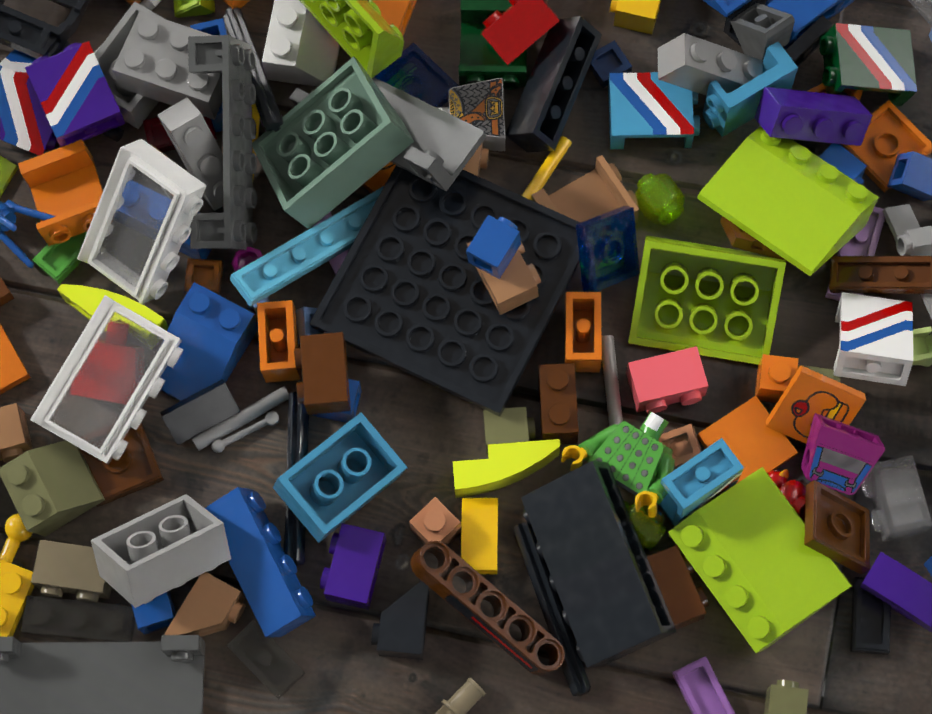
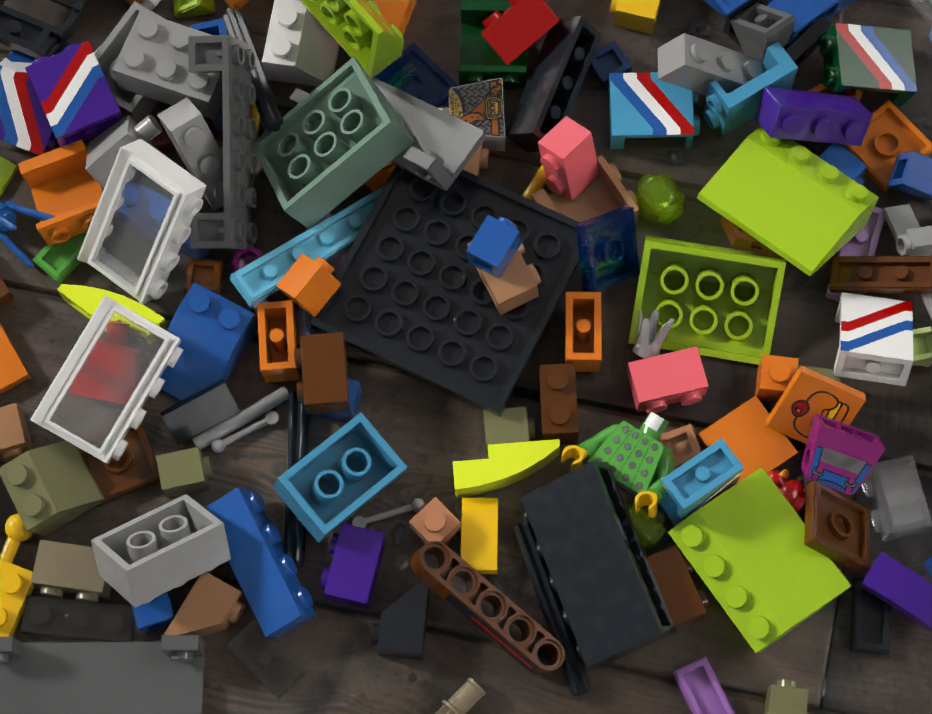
(105, 147): none -> light grey torso
(184, 472): none -> olive brick
(309, 283): none -> orange brick
(416, 505): none -> light grey hinge
(568, 158): none -> coral brick
(611, 380): light grey bar -> none
(646, 343): none -> light grey piece

